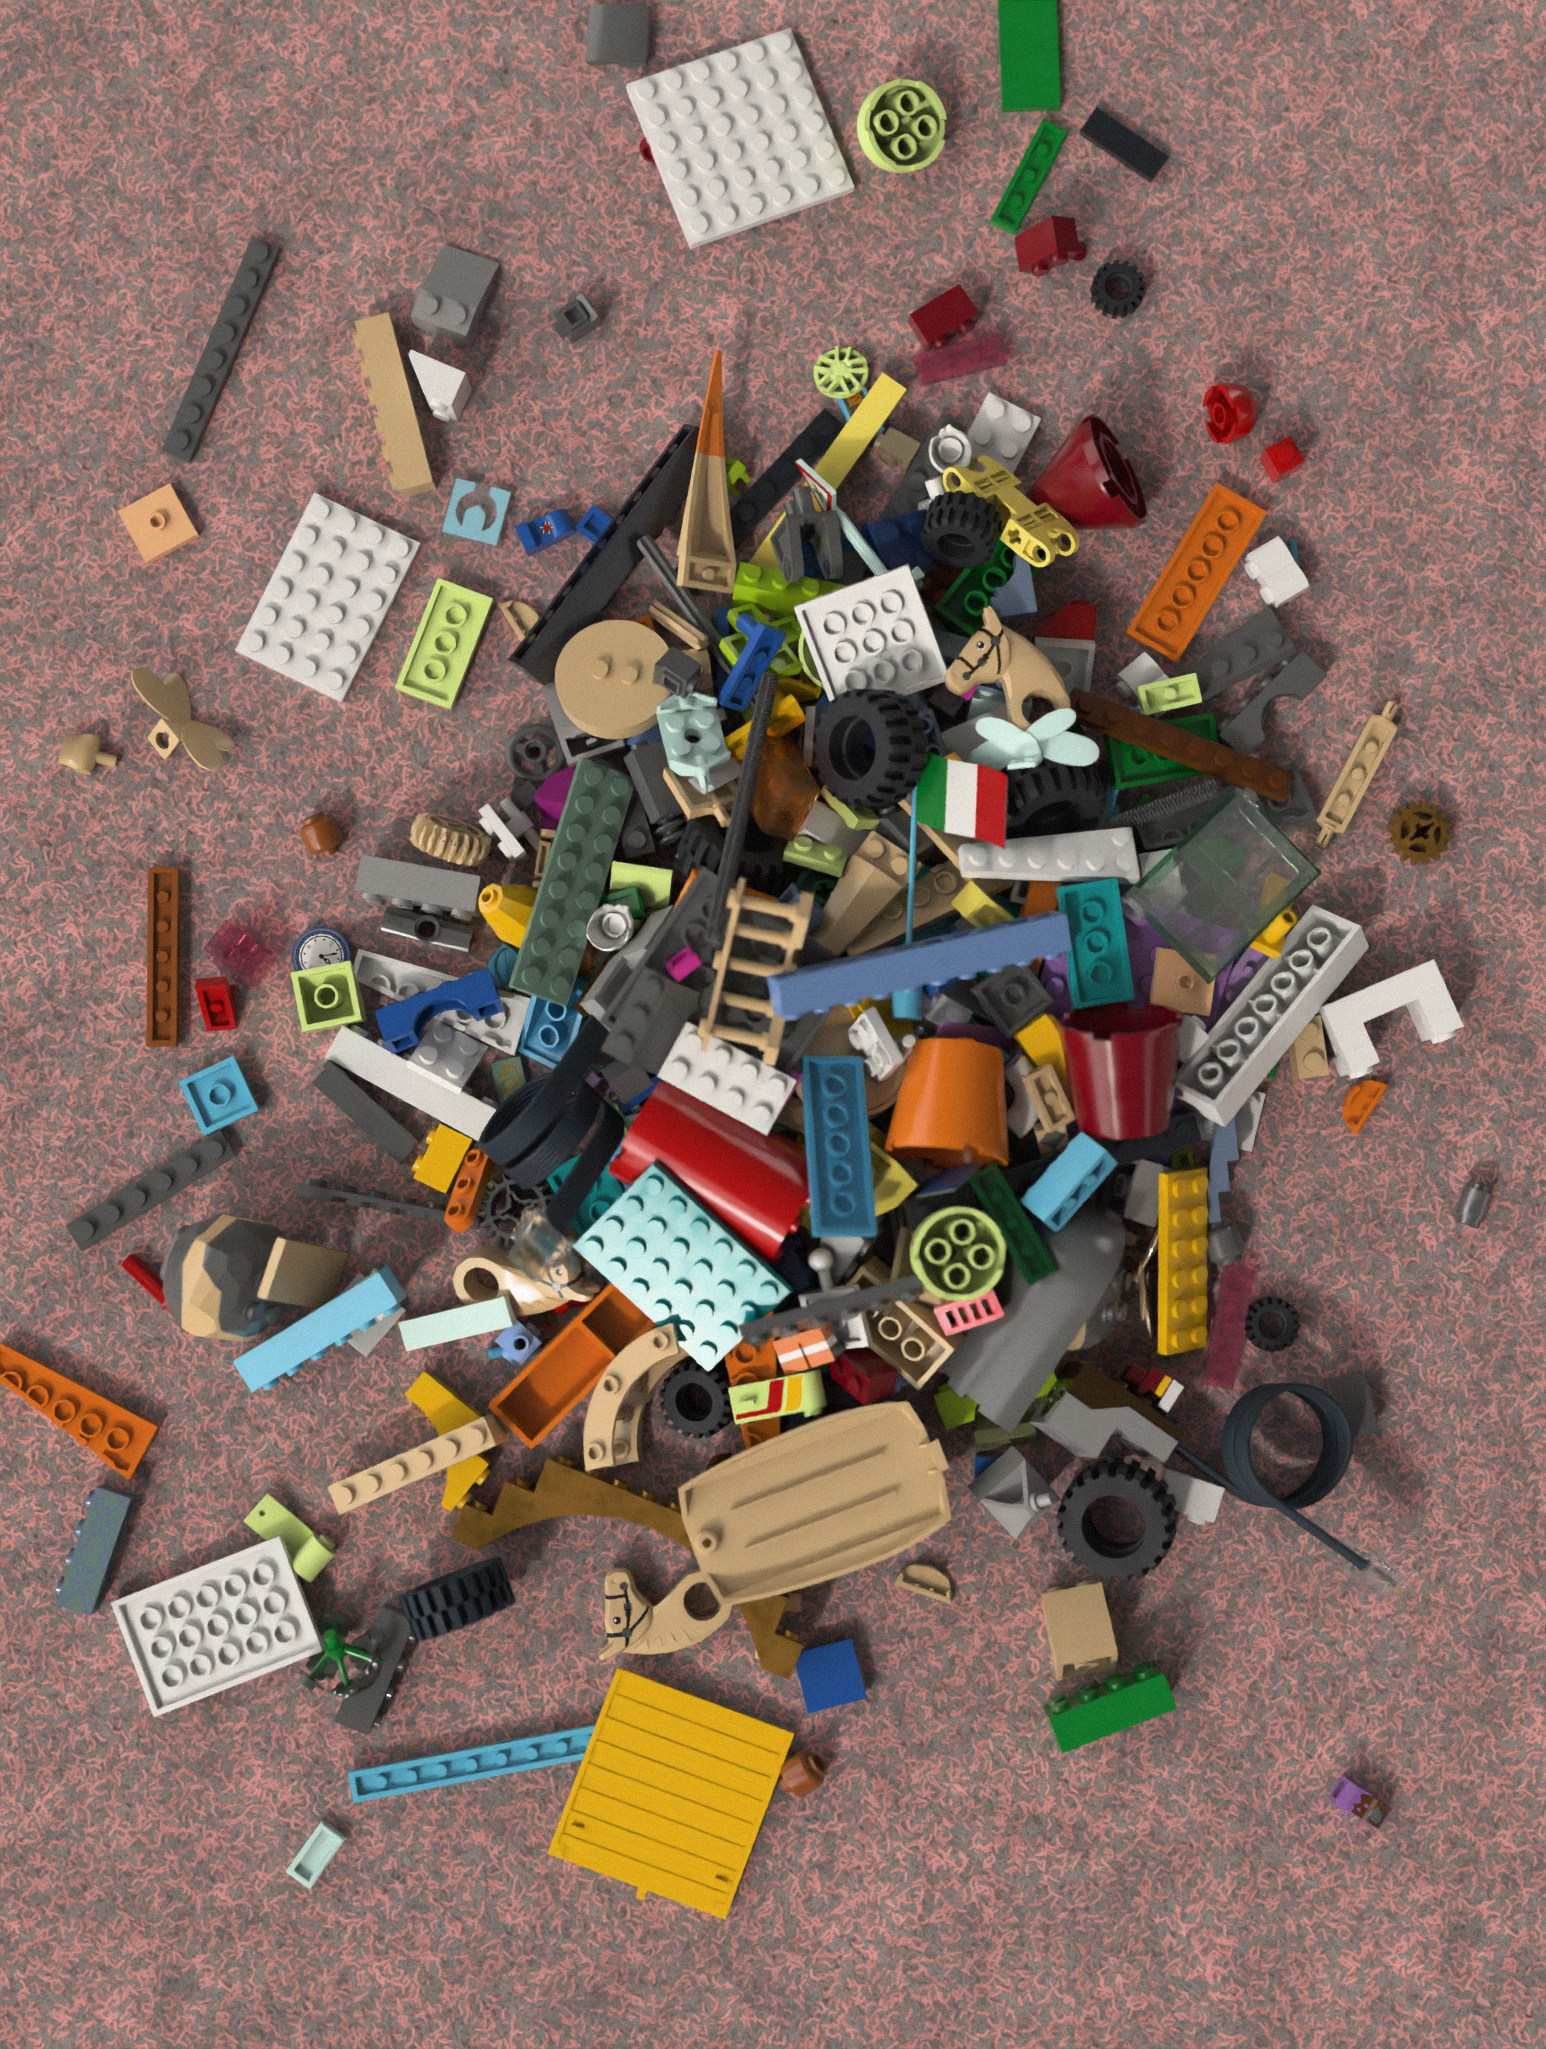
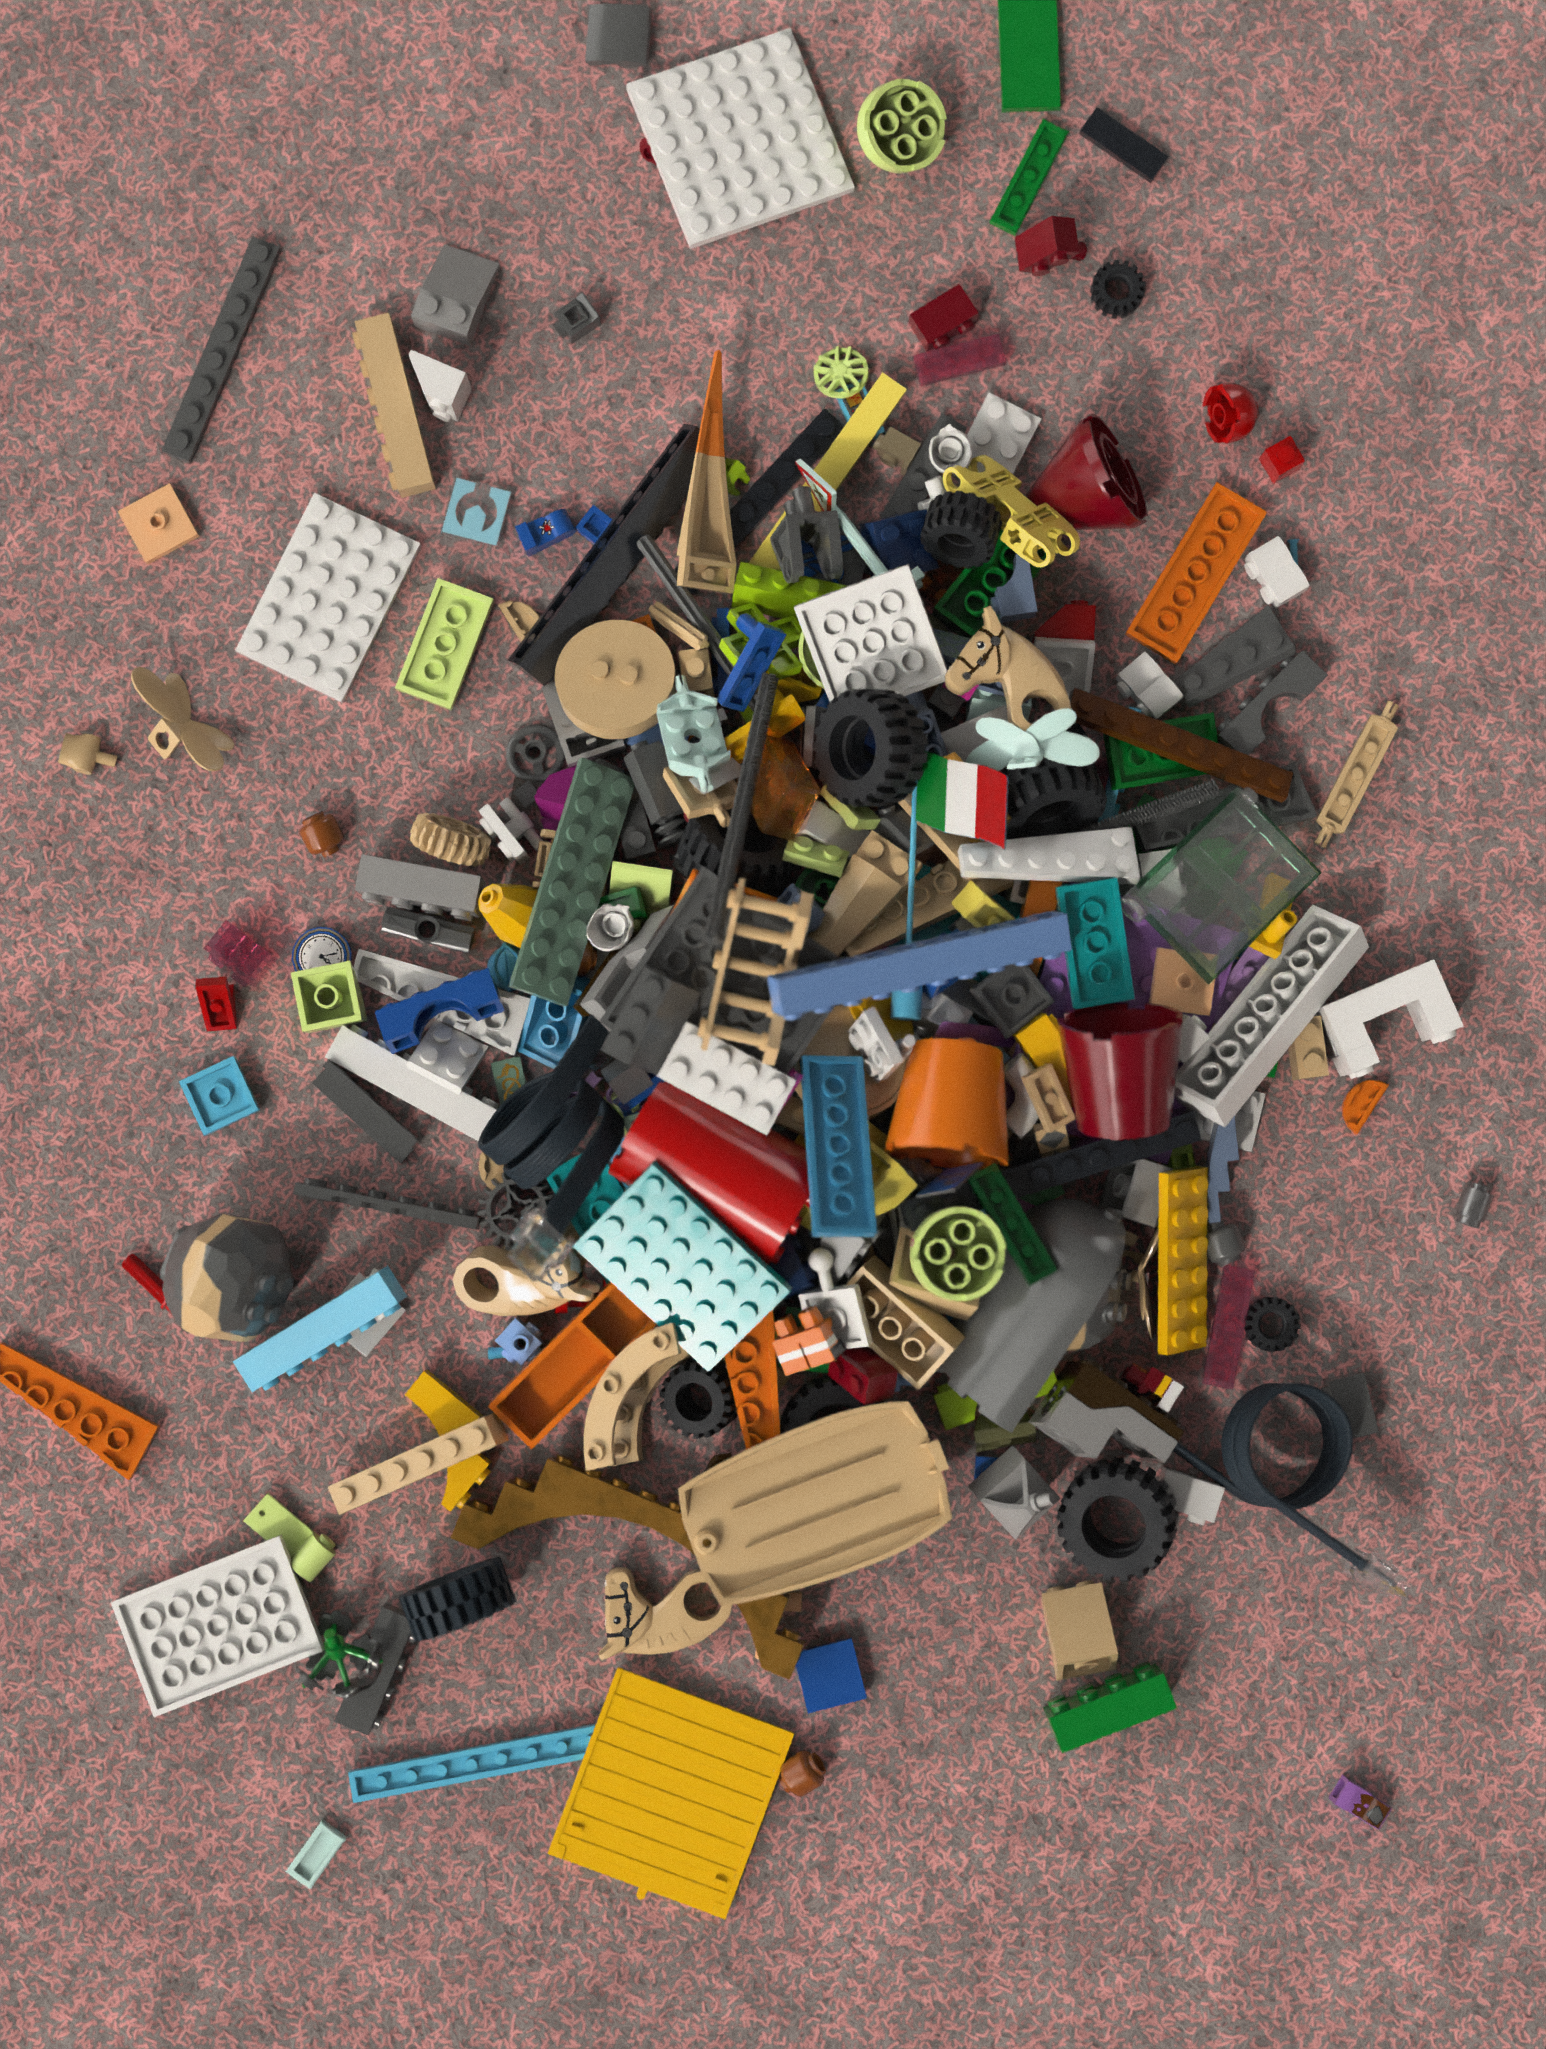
(95, 1550): sand blue brick -> none
(151, 1190): dark grey plate -> none
(163, 957): dark orange plate -> none
(302, 1273): tan tile -> none
(443, 1158): yellow brick -> none
(457, 1323): light aqua tile -> none
(468, 1190): orange plate -> none
(677, 673): dark grey window -> none
(683, 963): dark pink tile -> none
(778, 1397): yellowish green door -> none
(844, 1307): dark grey plate -> none
(926, 1581): tan tile -> none
(983, 1316): coral slope -> none
(1068, 1182): medium azure brick -> none
(1169, 694): yellowish green plate -> none
(1411, 824): pearl gold gear -> none

